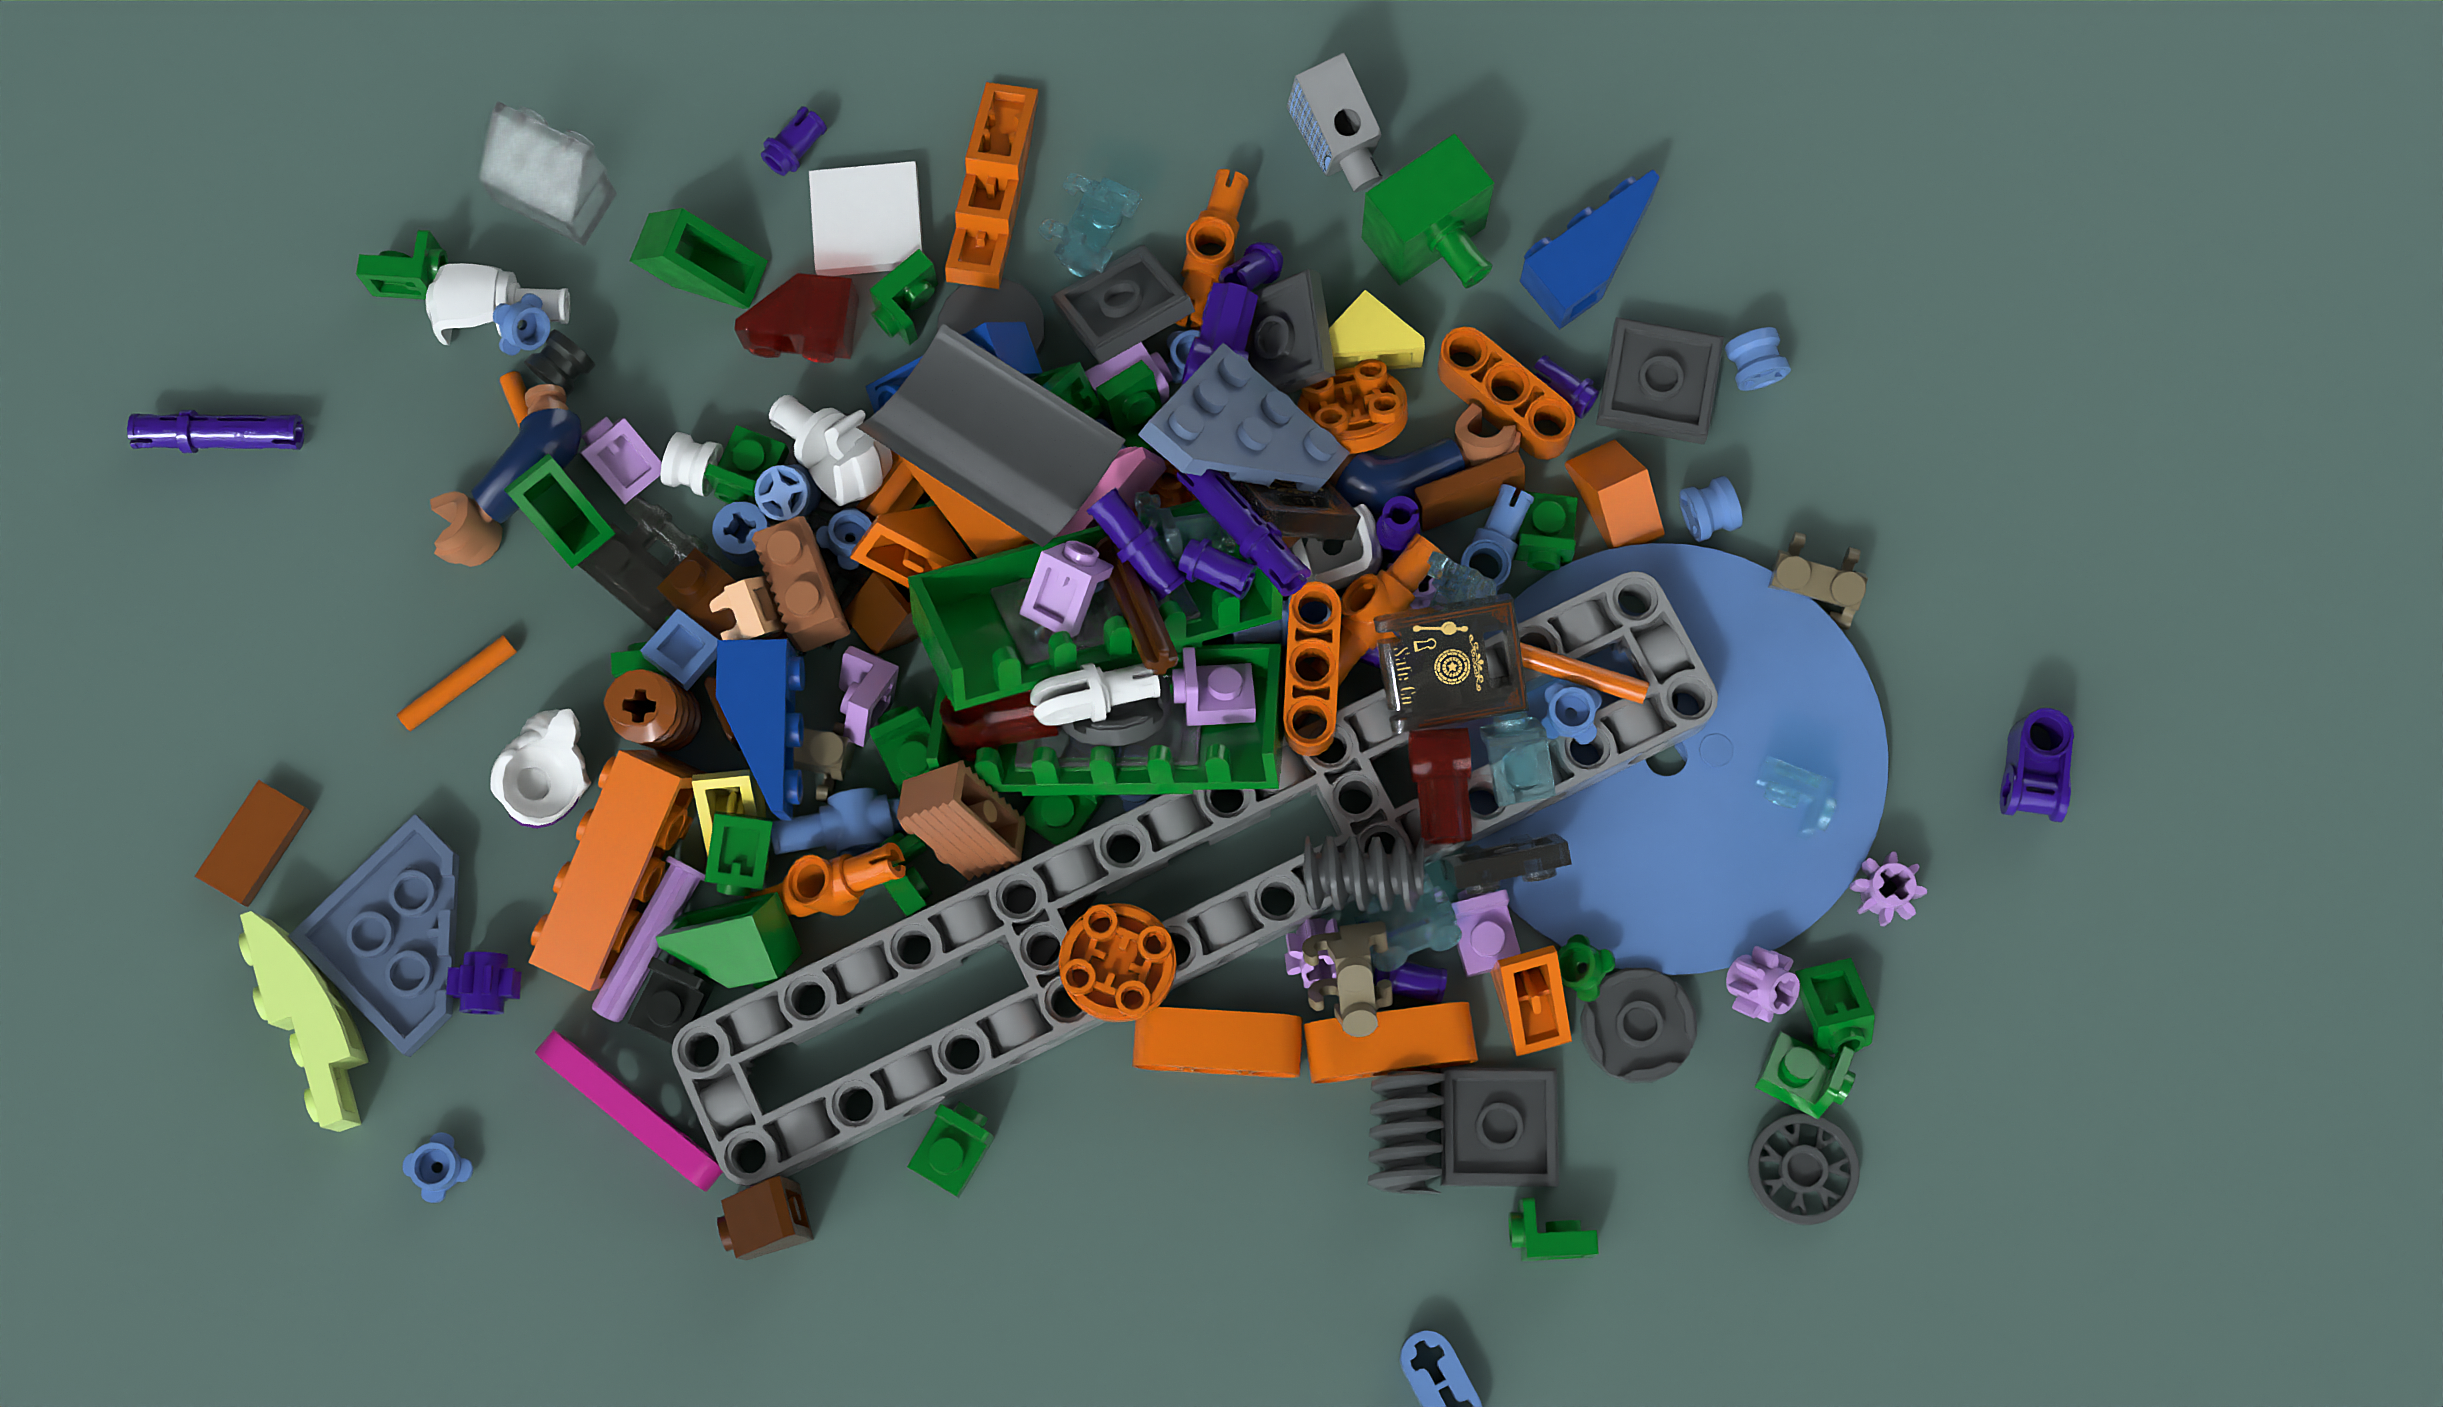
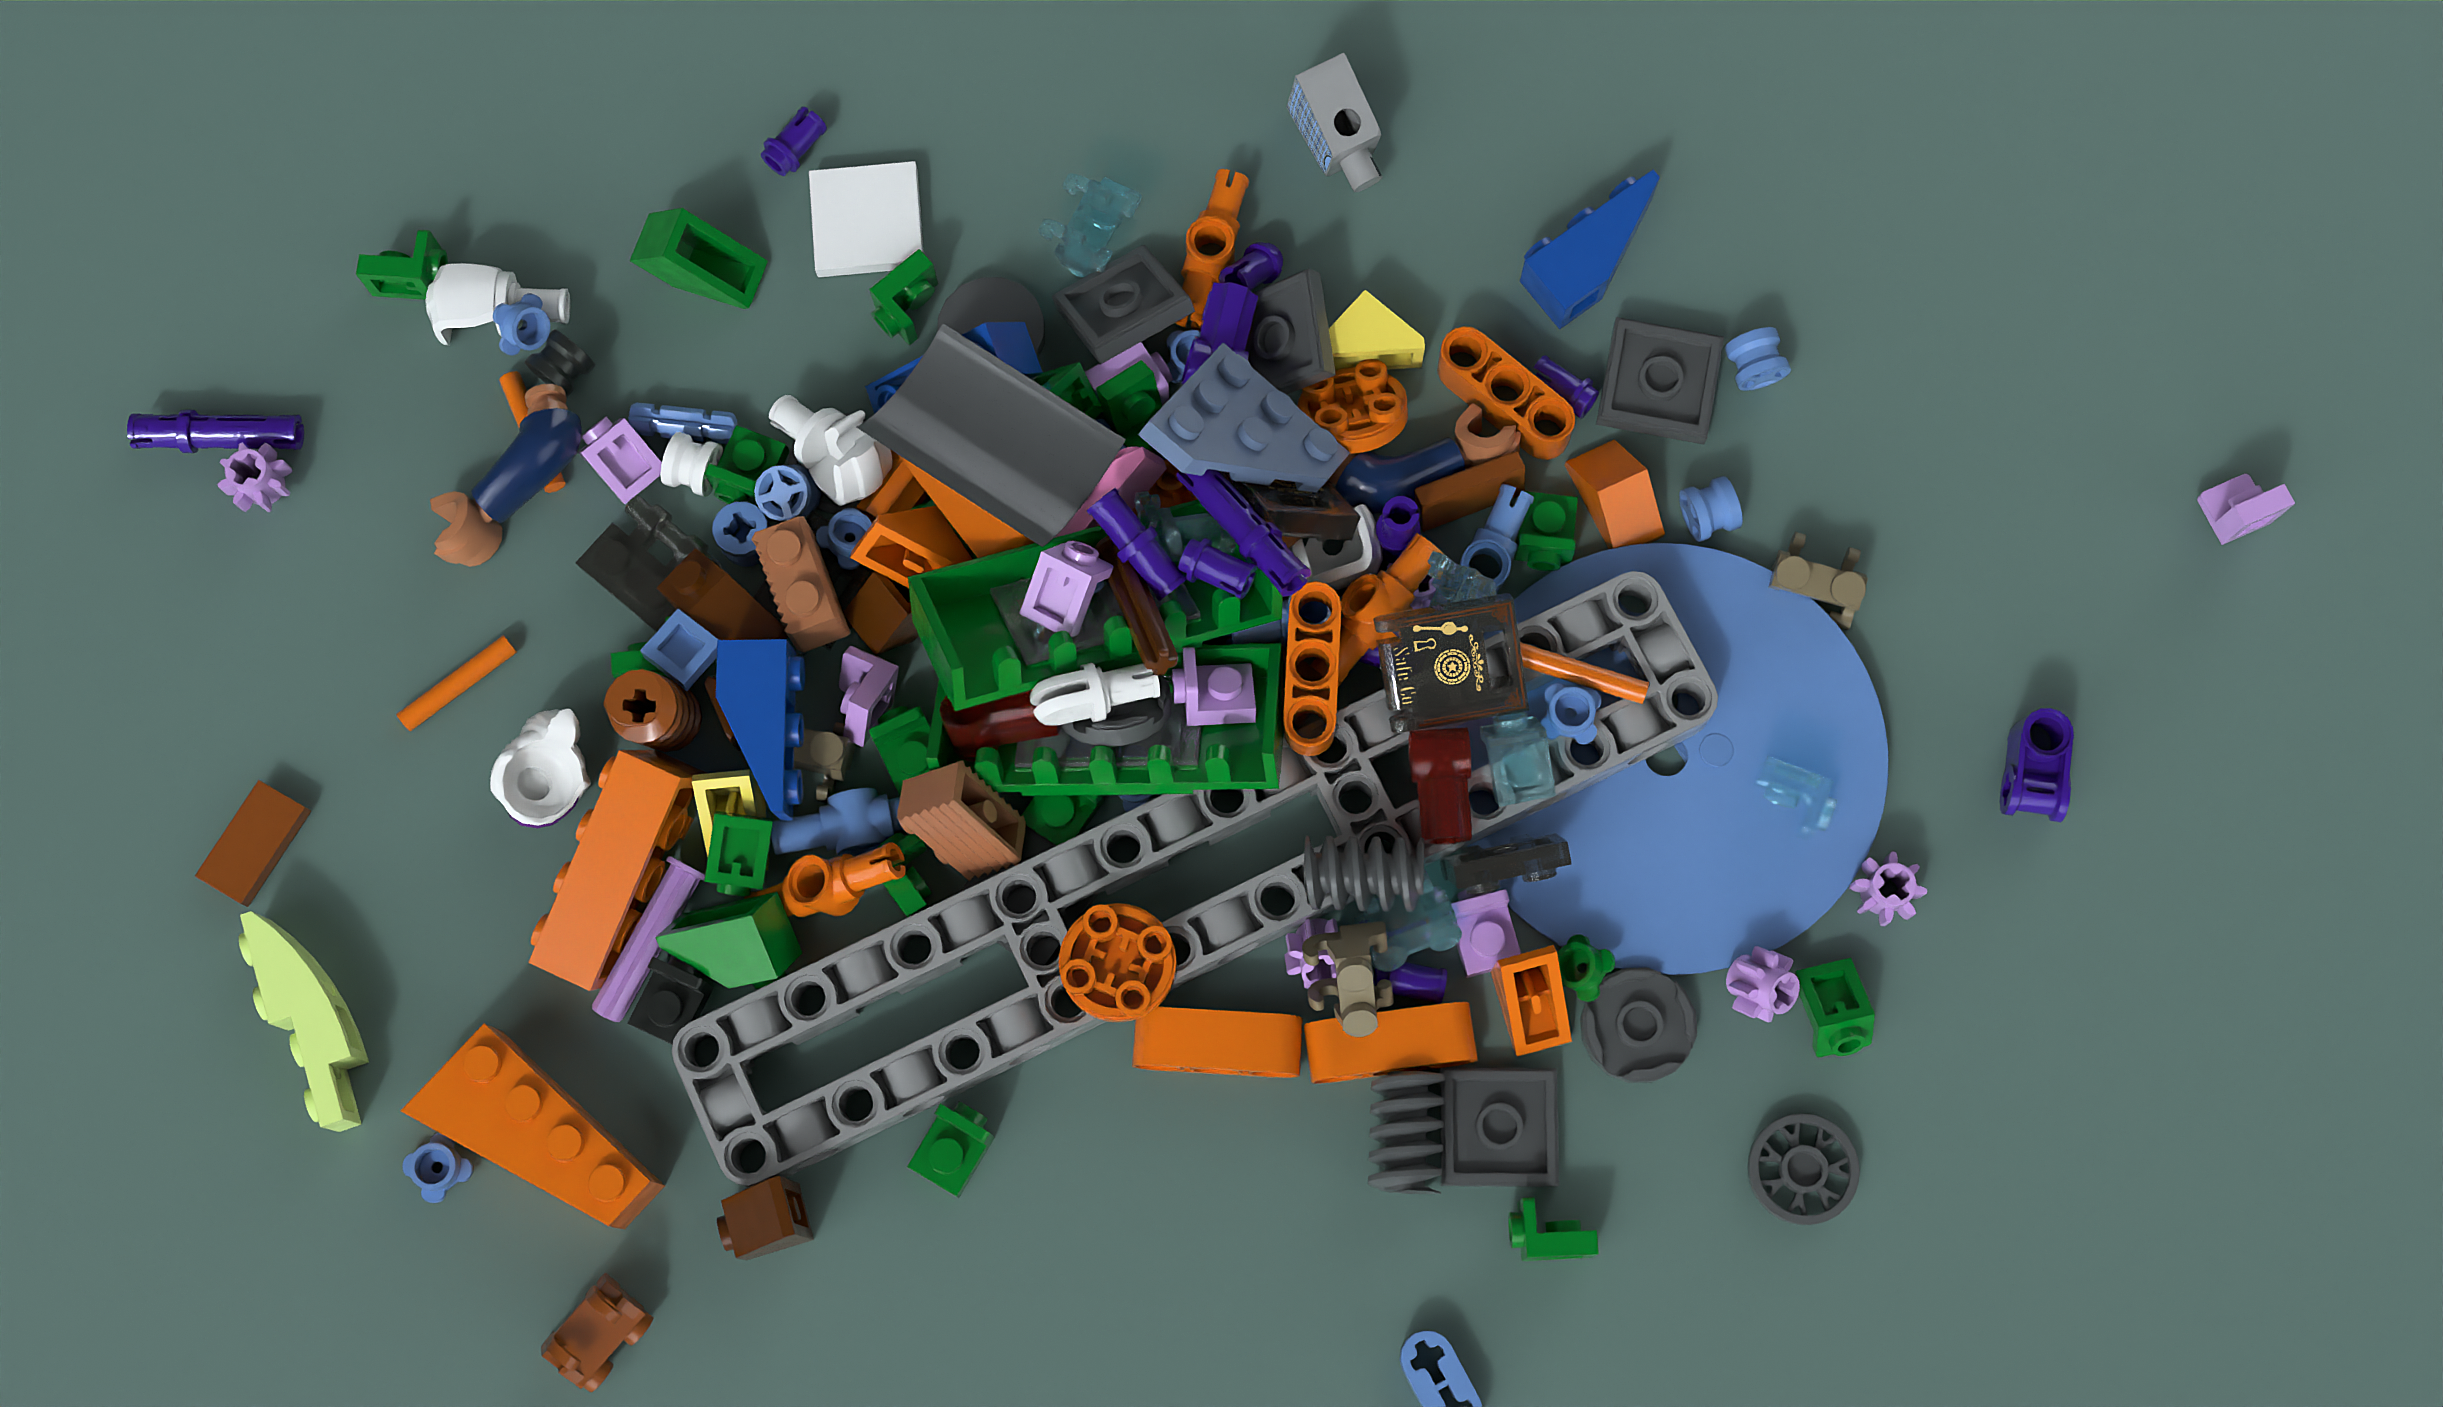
(262, 464): none -> lavender gear
(392, 935): sand blue plate -> none
(483, 983): dark purple gear -> none
(525, 1122): none -> orange wedge
(545, 173): clear slope -> none
(559, 511): green slope -> none
(593, 1333): none -> dark orange piece
(629, 1110): dark pink beam -> none
(673, 419): none -> medium blue axle
(752, 608): light nougat tile -> none
(803, 317): clear red slope -> none
(992, 185): orange slope -> none
(1431, 214): green brick -> none
(1806, 1075): green bracket -> none
(2241, 507): none -> lavender bracket

